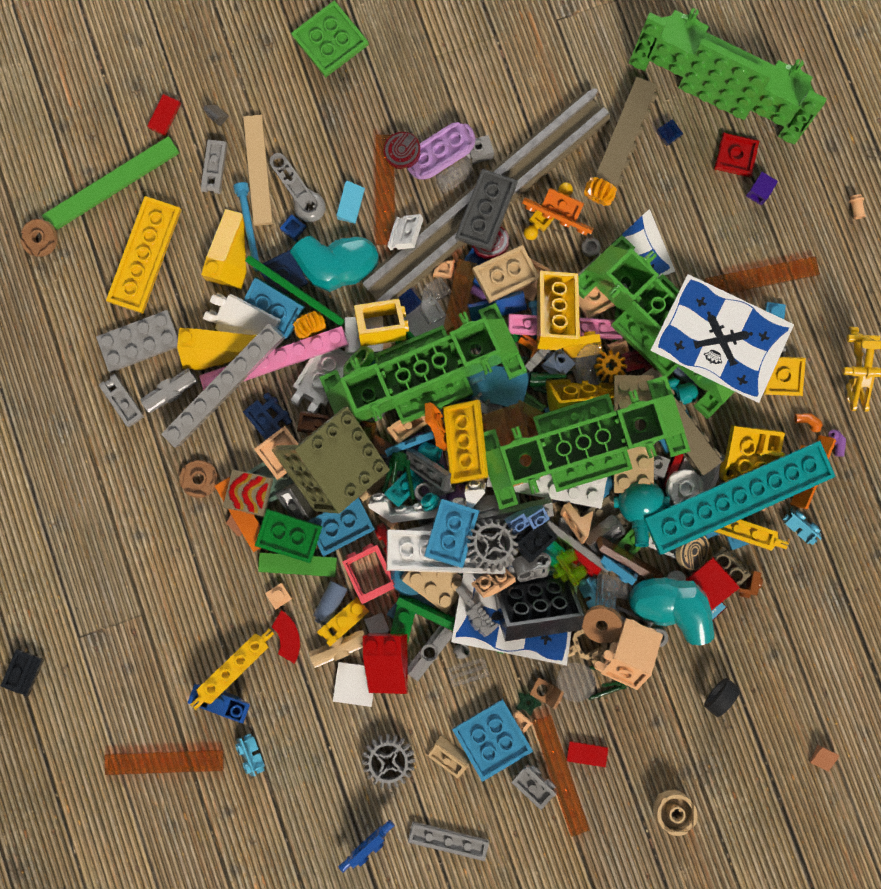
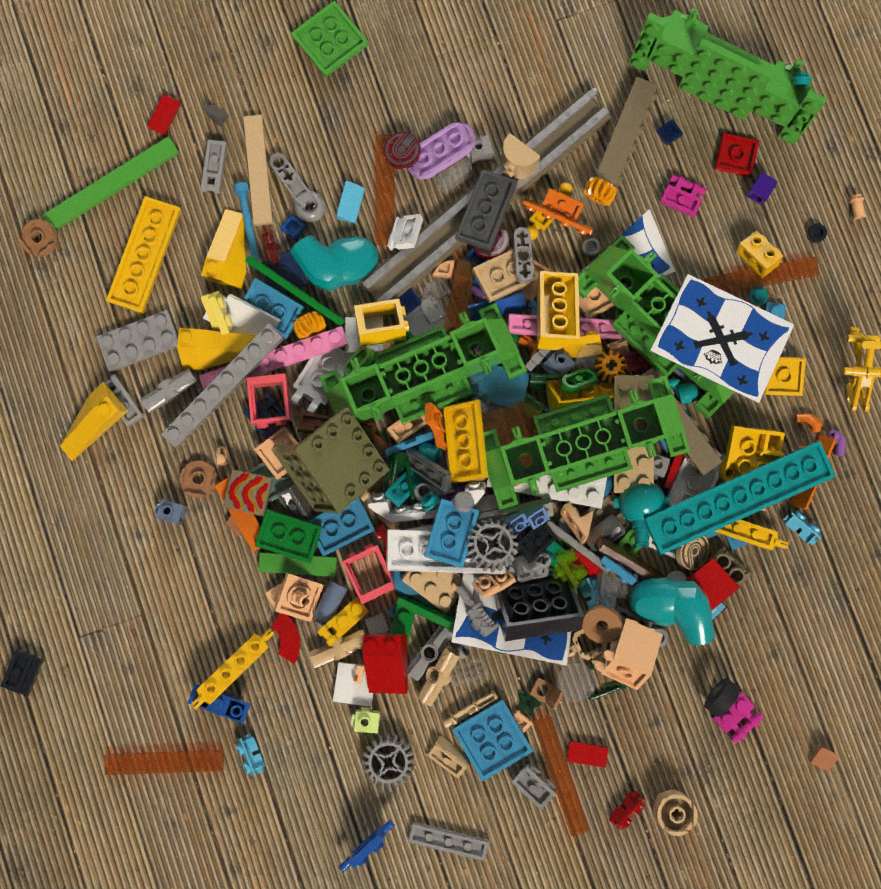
(96, 416): none -> yellow wedge
(170, 511): none -> sand blue brick
(217, 313): none -> light yellow bracket
(222, 456): none -> light nougat tile
(264, 381): none -> coral window
(270, 247): none -> clear red axle
(298, 597): none -> light nougat plate
(359, 673): none -> light nougat tile
(366, 720): none -> yellowish green brick
(438, 676): none -> tan piece
(463, 502): none -> light grey tile
(469, 710): none -> tan piece
(518, 159): none -> tan brick
(527, 247): none -> light grey beam
(578, 380): none -> green plate
(633, 805): none -> red hinge
(681, 200): none -> dark pink plate
(683, 485): white tile -> none
(739, 710): none -> dark pink plate
(753, 584): dark orange bracket -> none
(758, 296): none -> teal plate
(759, 253): none -> yellow brick
(801, 79): none -> teal plate
(816, 233): none -> black tile

